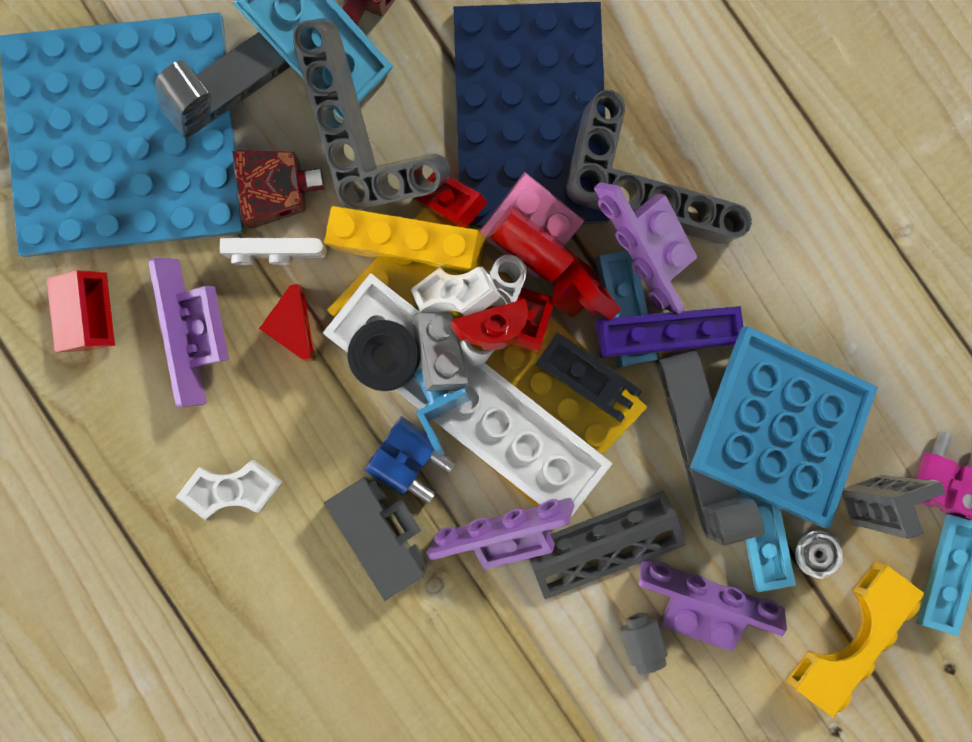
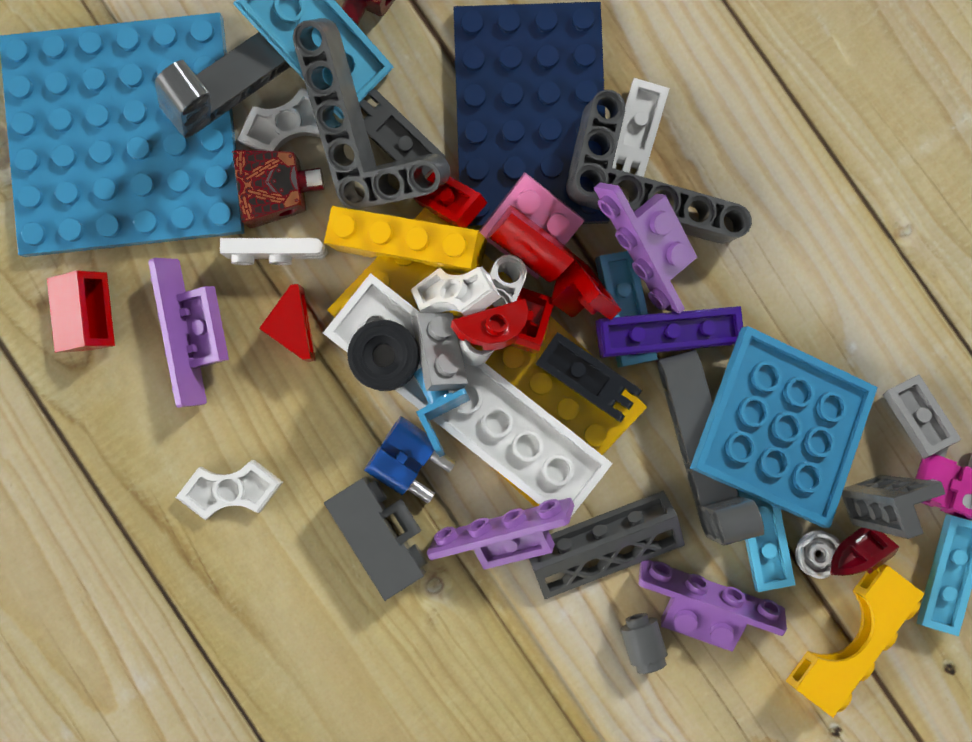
(274, 127): none -> white tile
(394, 132): none -> dark grey hinge
(640, 125): none -> white hinge
(862, 552): none -> dark red plate
(921, 416): none -> light grey plate

